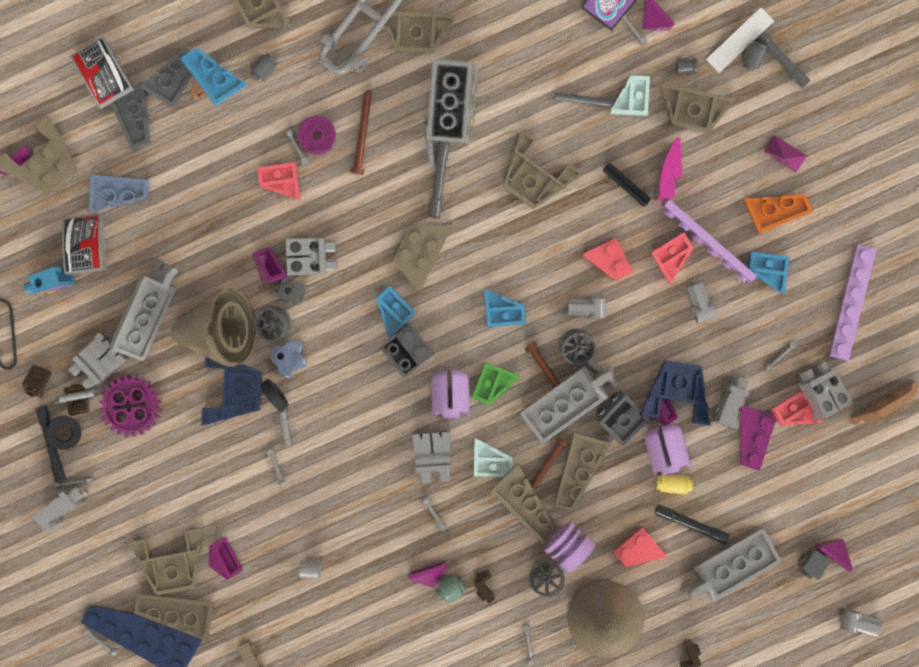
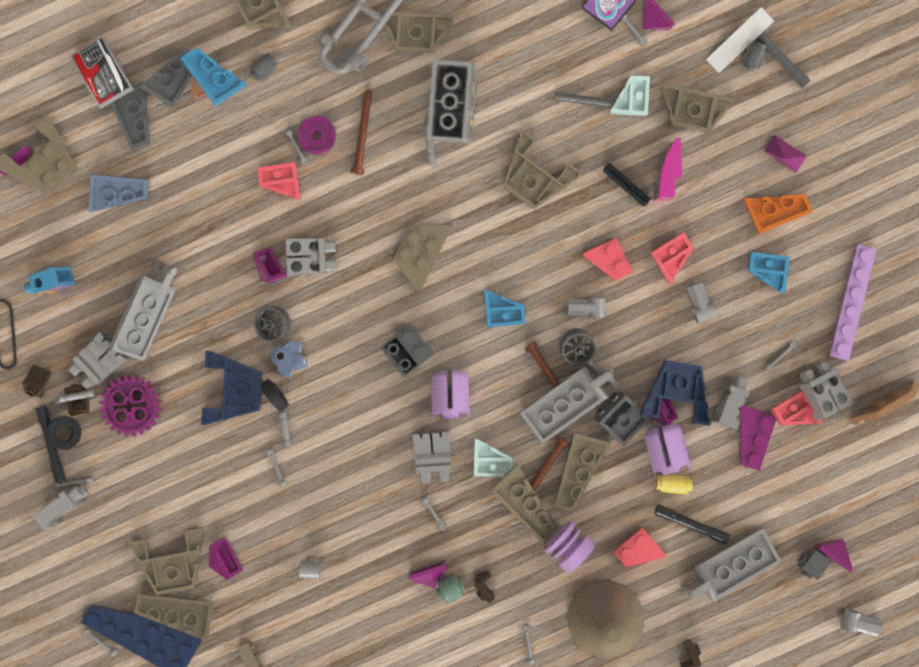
(83, 244): slope -> none
(219, 328): dark tan cone -> none
(290, 291): dark grey brick -> none
(394, 311): dark azure wing -> none
(436, 201): dark grey piece -> none
(493, 383): bright green wing -> none
(546, 578): dark grey wheel -> none
(686, 66): dark grey bush -> none
(714, 247): lavender plate -> none

